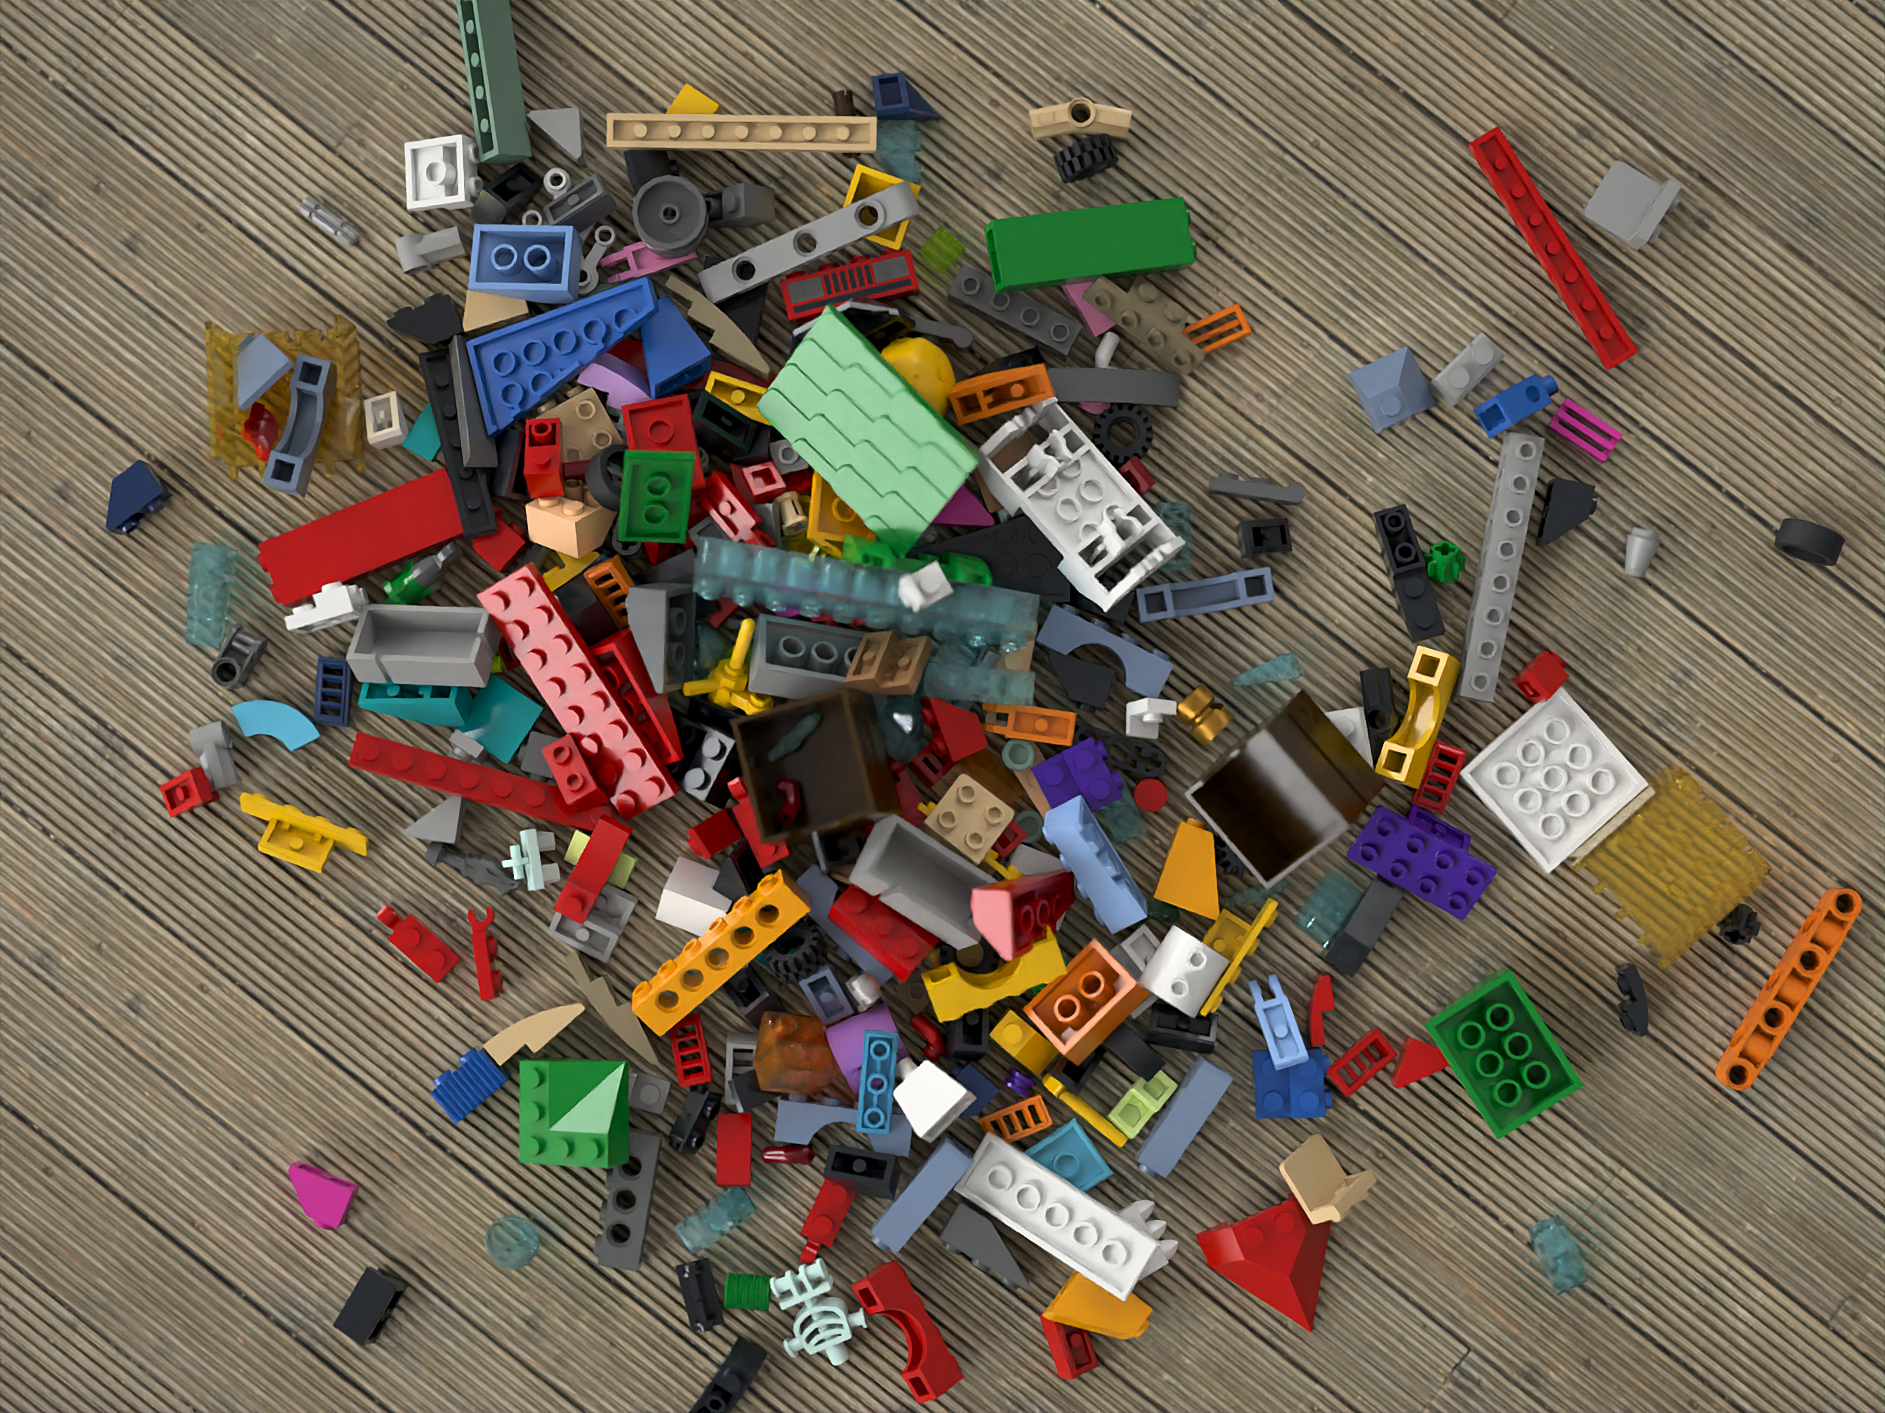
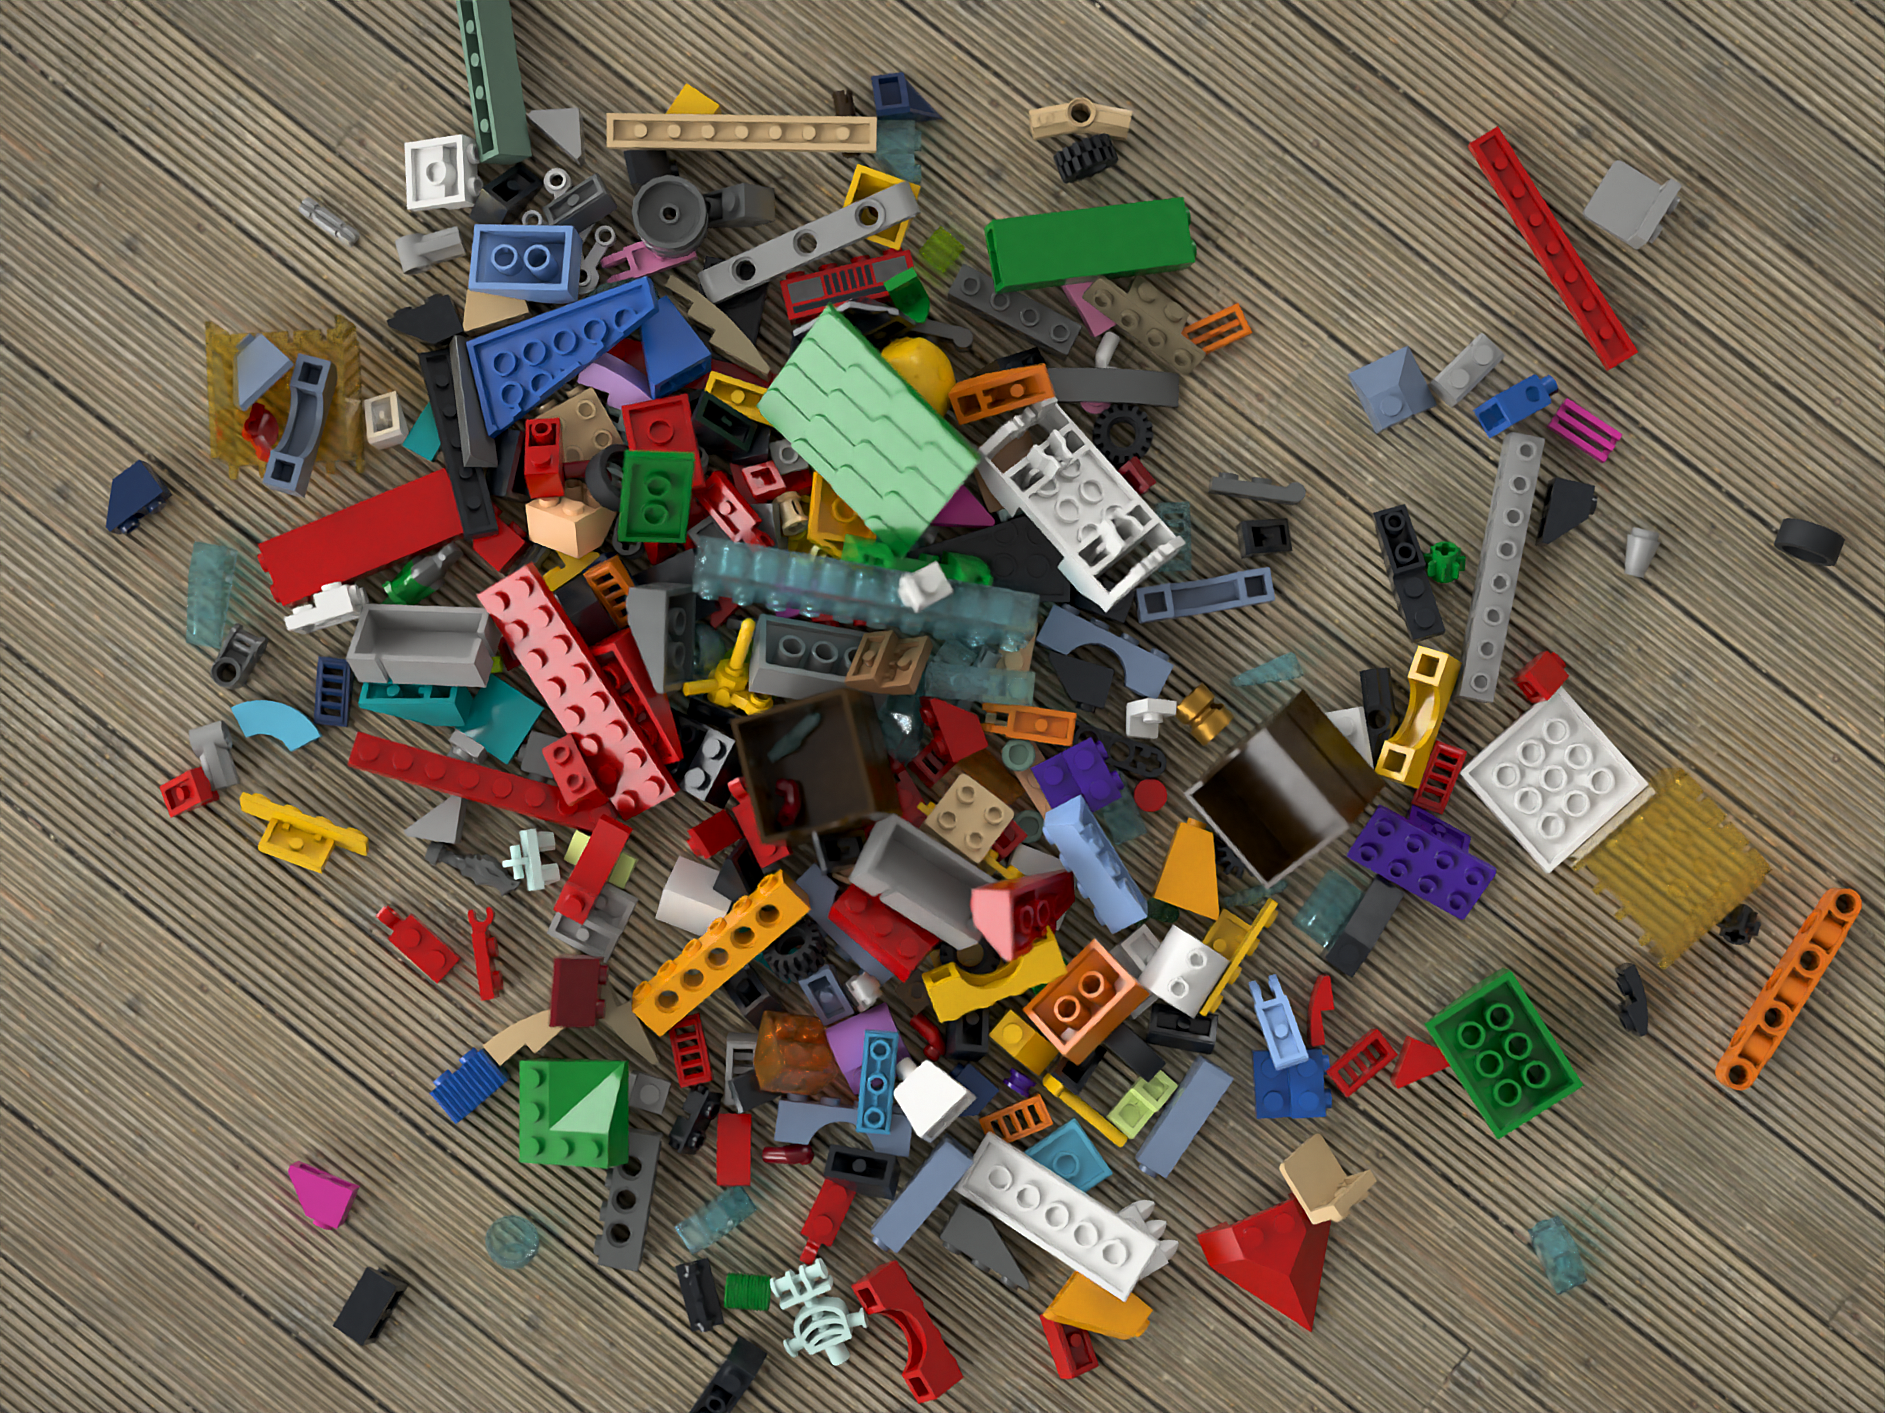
(577, 991): none -> dark red slope
(909, 295): none -> green plate

